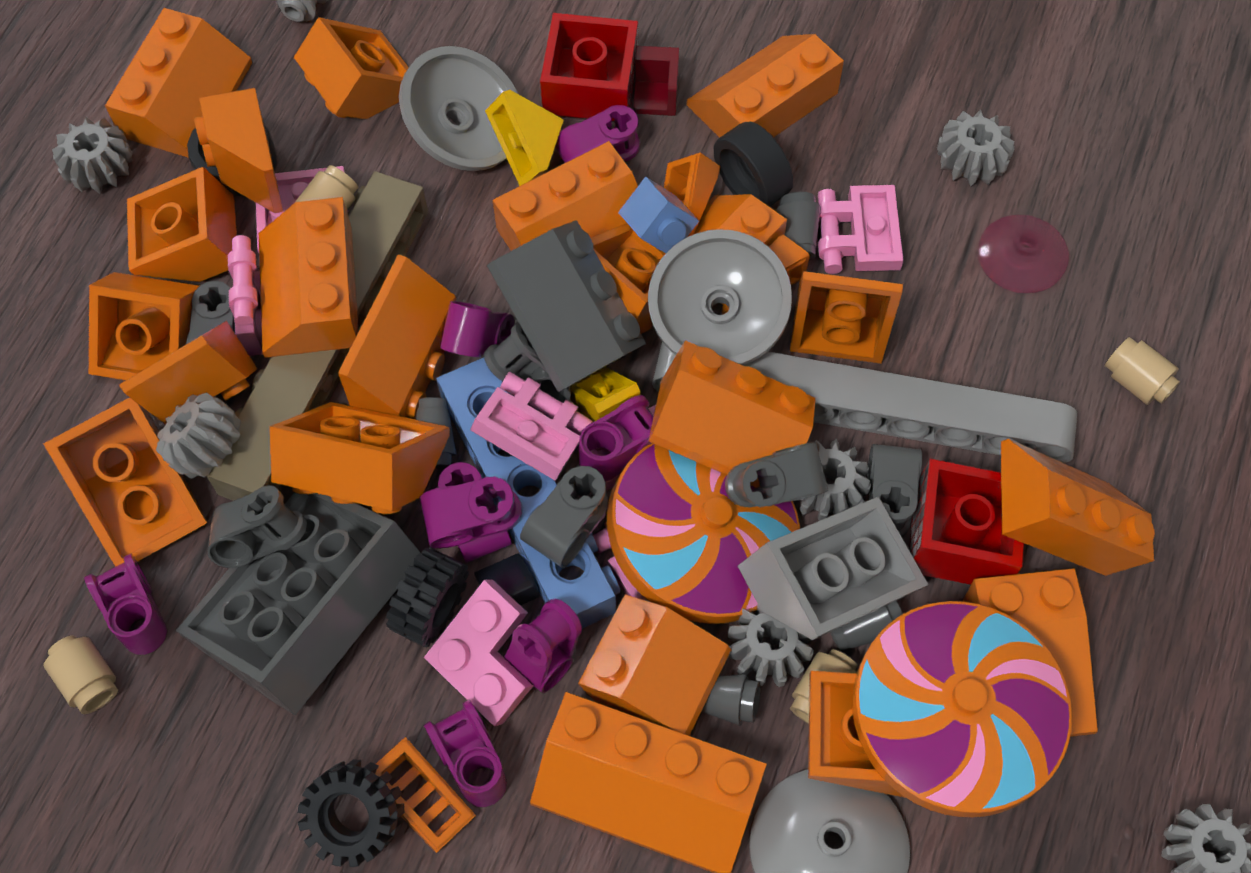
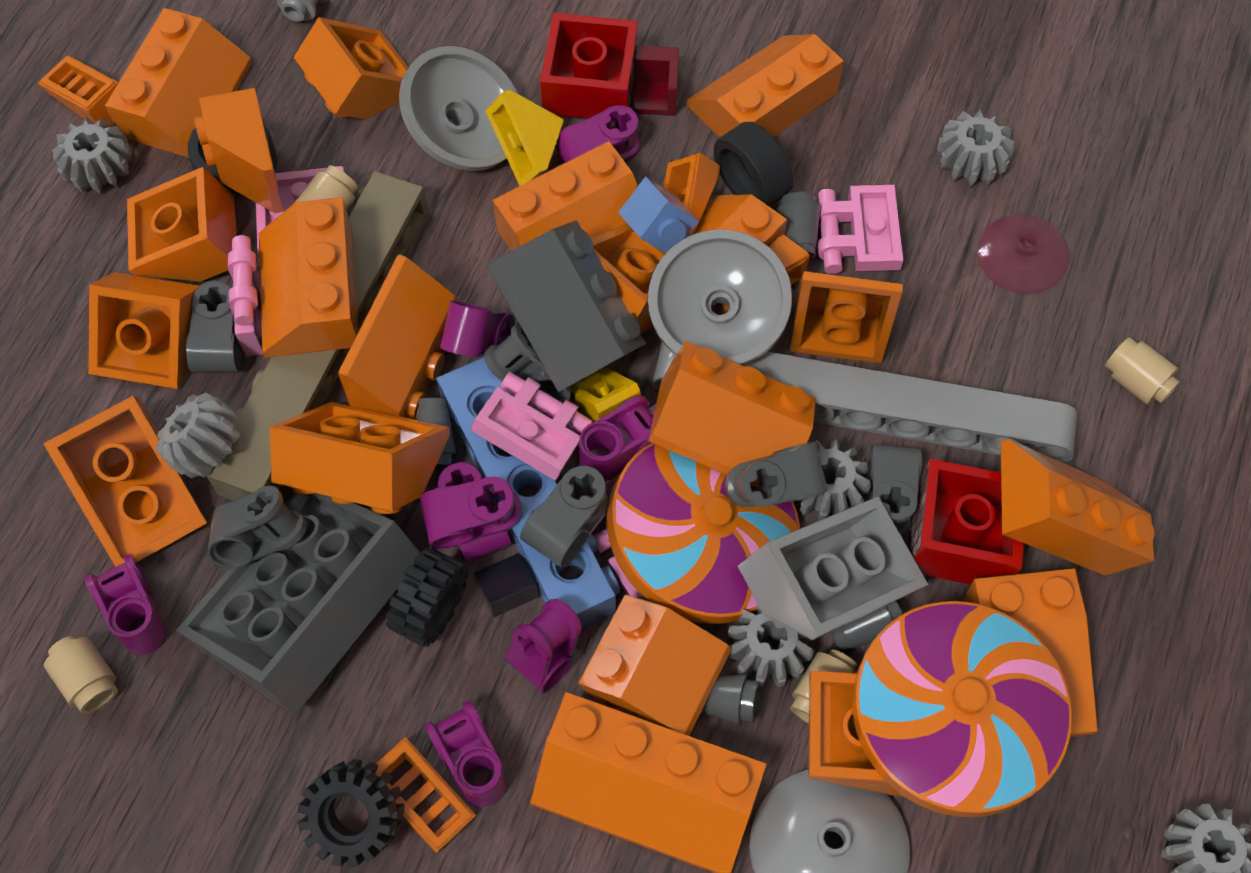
(83, 94): none -> orange slope
(205, 365): orange slope -> none
(470, 656): bright pink plate -> none

